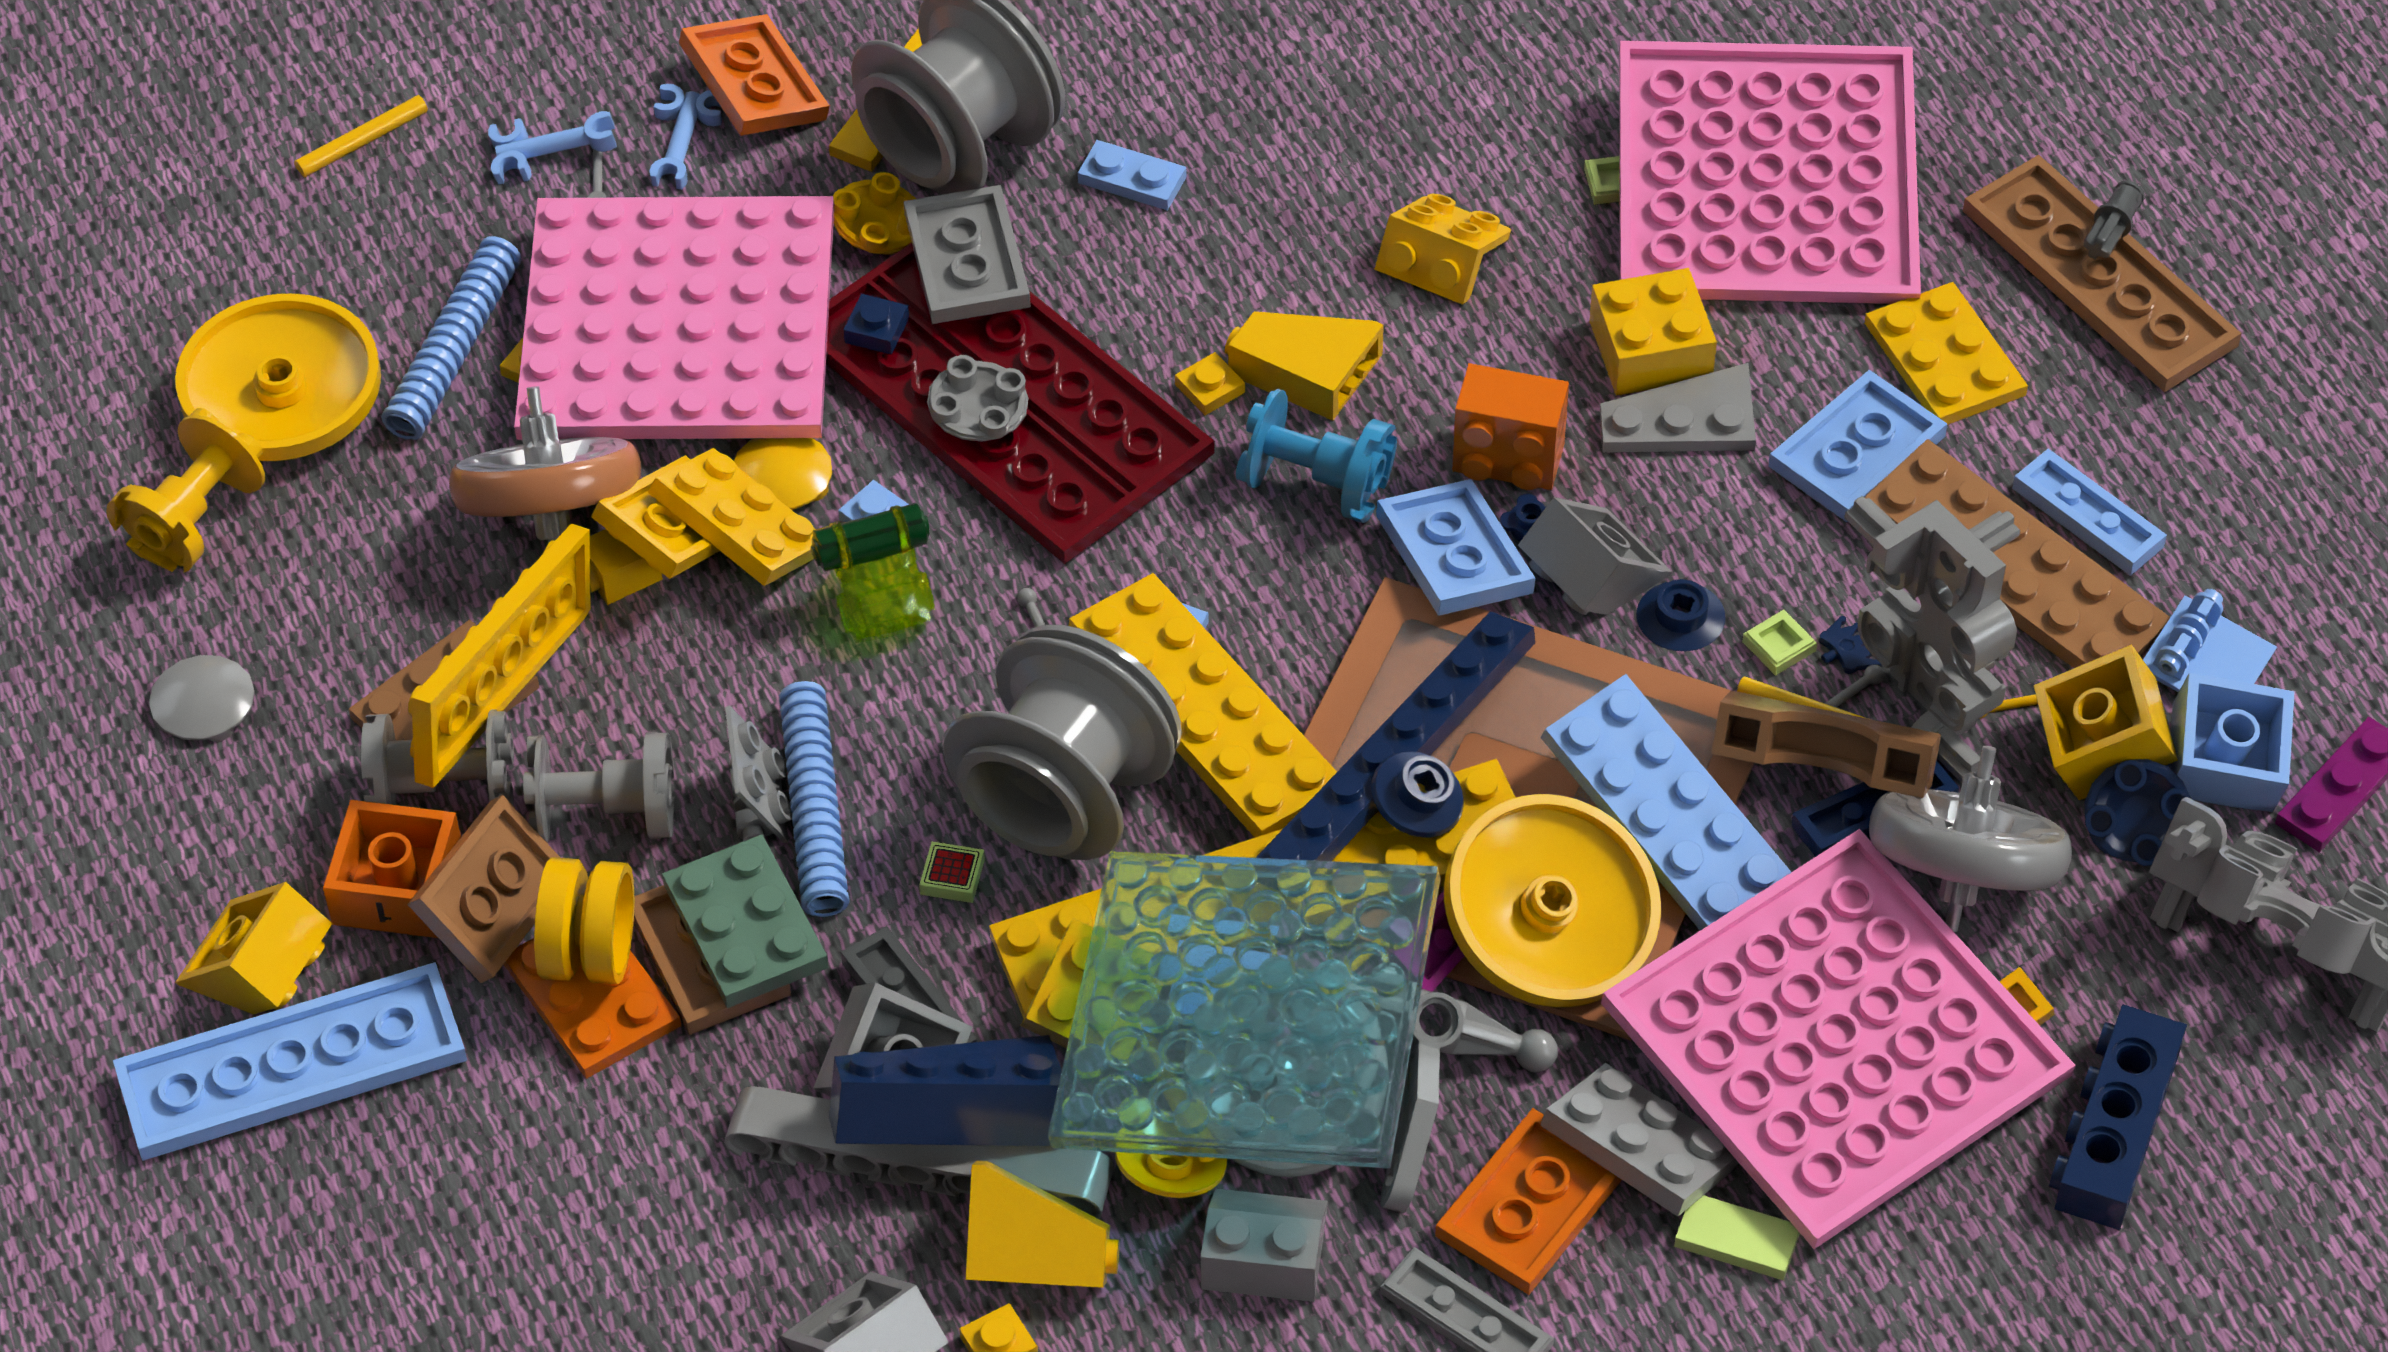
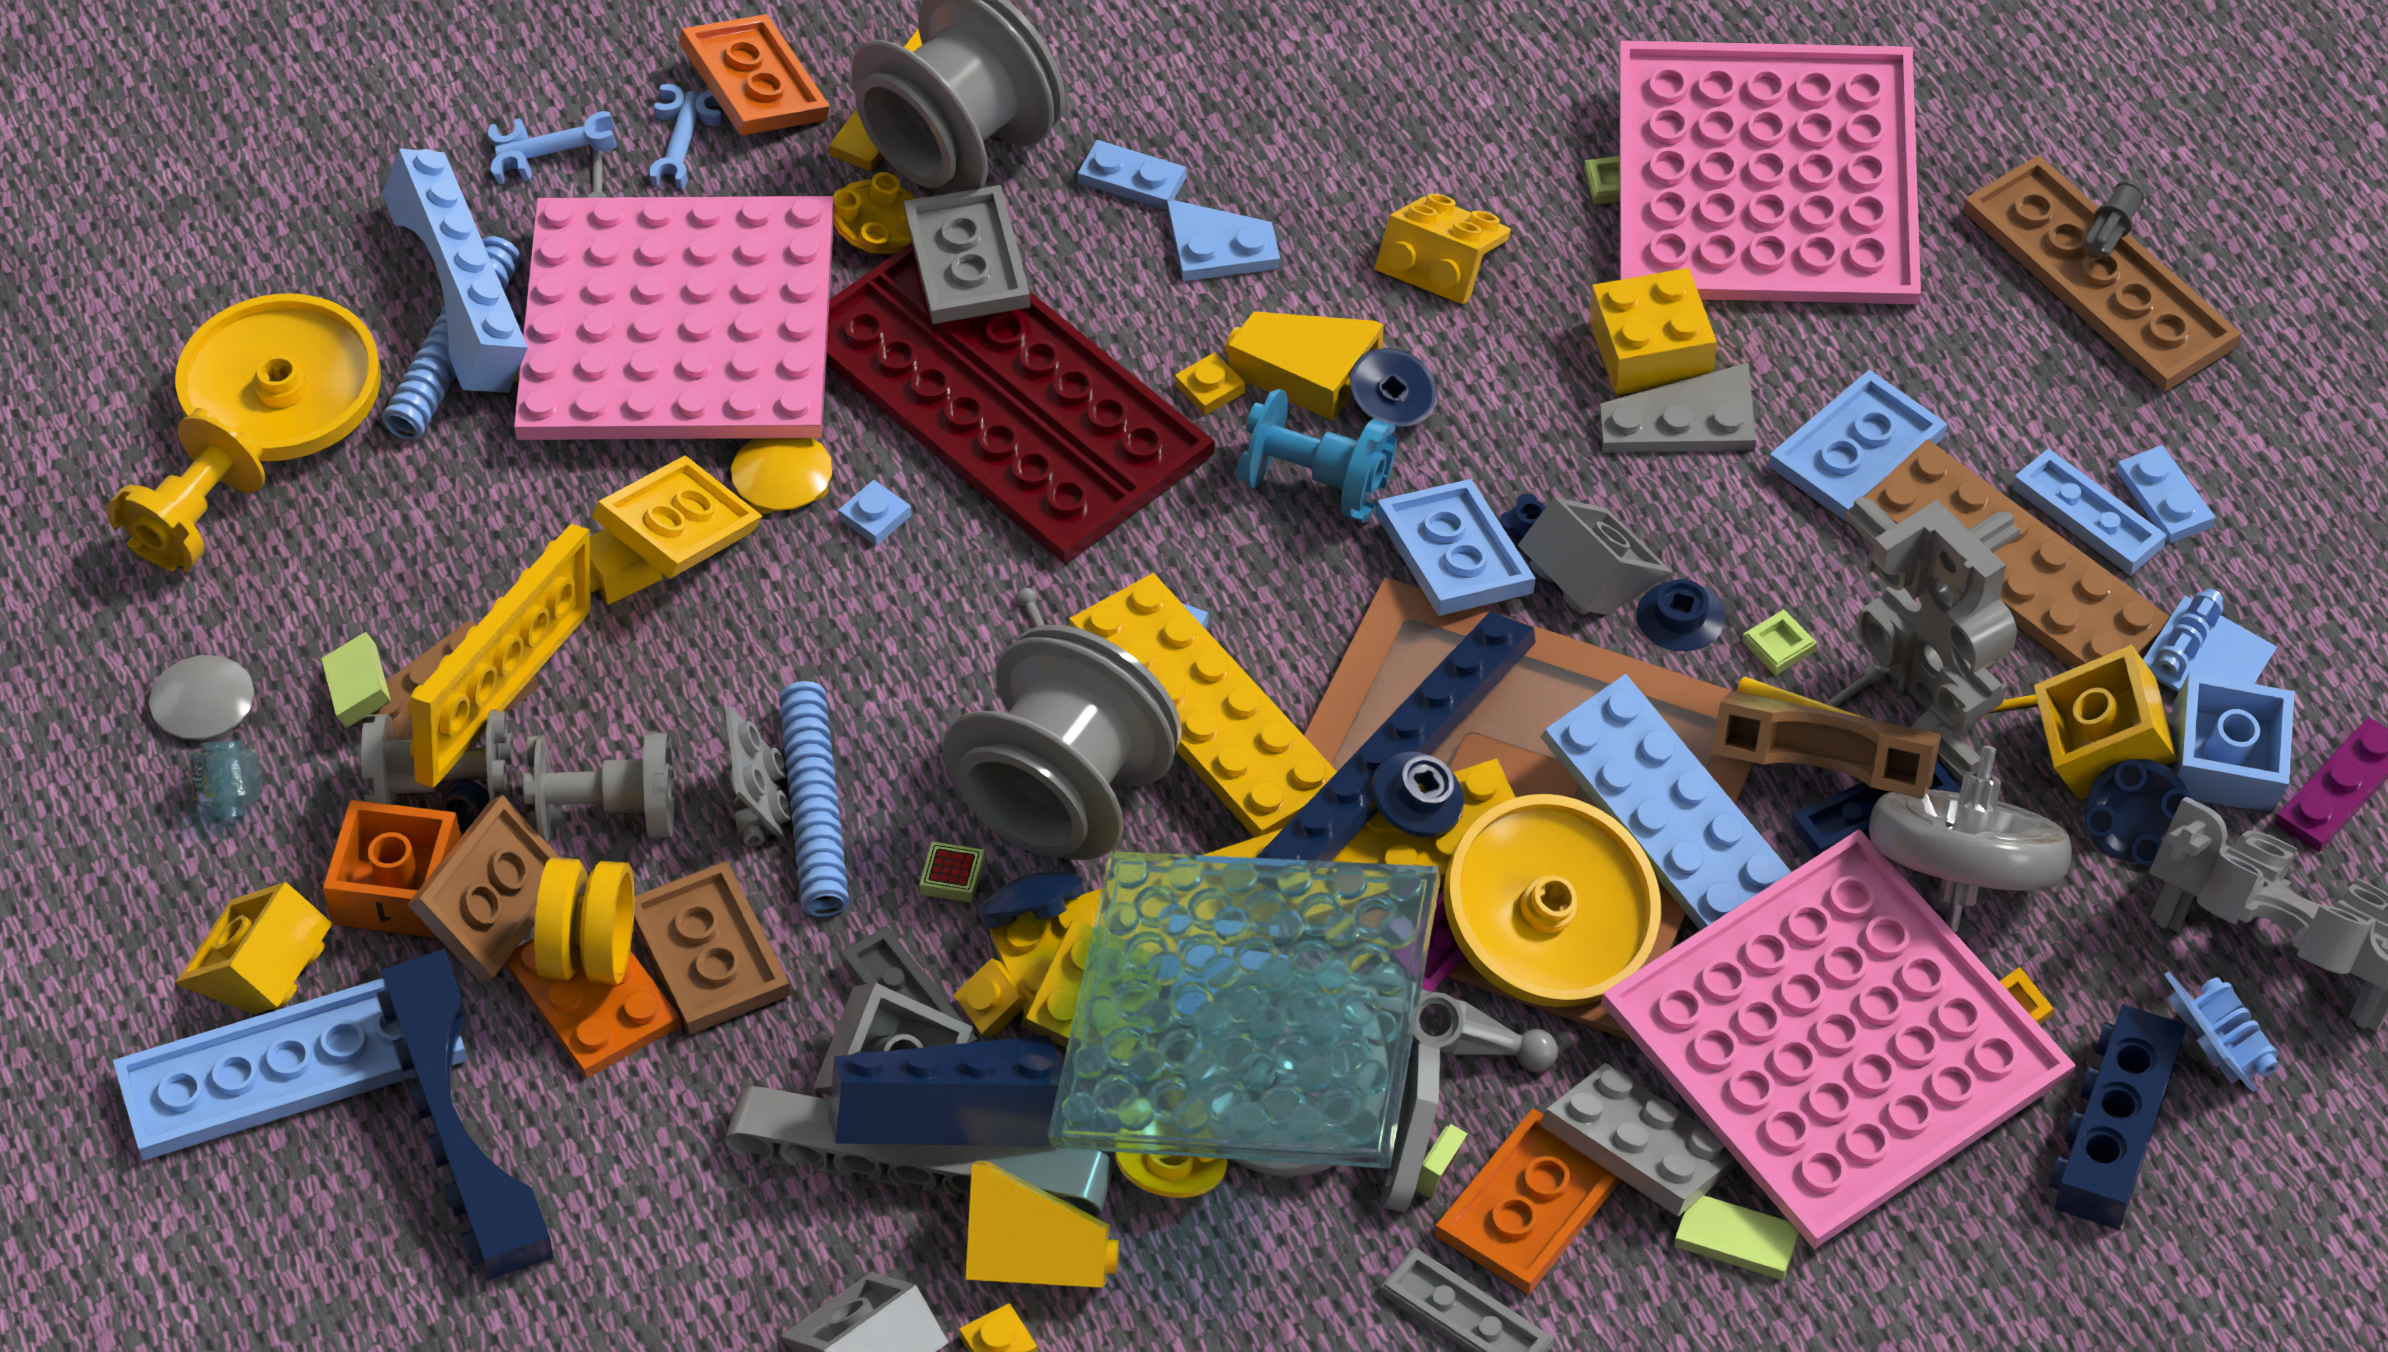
(225, 777): none -> clear light blue head
(356, 680): none -> yellowish green tile
(361, 136): yellow bar -> none
(465, 799): none -> dark blue plate
(481, 326): none -> light blue arch
(499, 1209): none -> dark blue arch
(544, 474): wheel -> none
(736, 515): yellow plate -> none
(745, 921): sand green plate -> none
(876, 324): dark blue plate -> none
(878, 571): clear neon green piece -> none
(978, 399): light grey dish -> none
(991, 998): none -> yellow plate
(1034, 893): none -> dark blue dish
(1220, 242): none -> light blue wing
(1263, 1244): light grey slope -> none
(1403, 377): none -> dark blue piece
(1440, 1160): none -> yellowish green tile
(1510, 427): orange brick -> none
(1846, 647): dark blue piece -> none
(1946, 354): yellow plate -> none
(2165, 494): none -> light blue plate
(2225, 1031): none -> light blue hinge

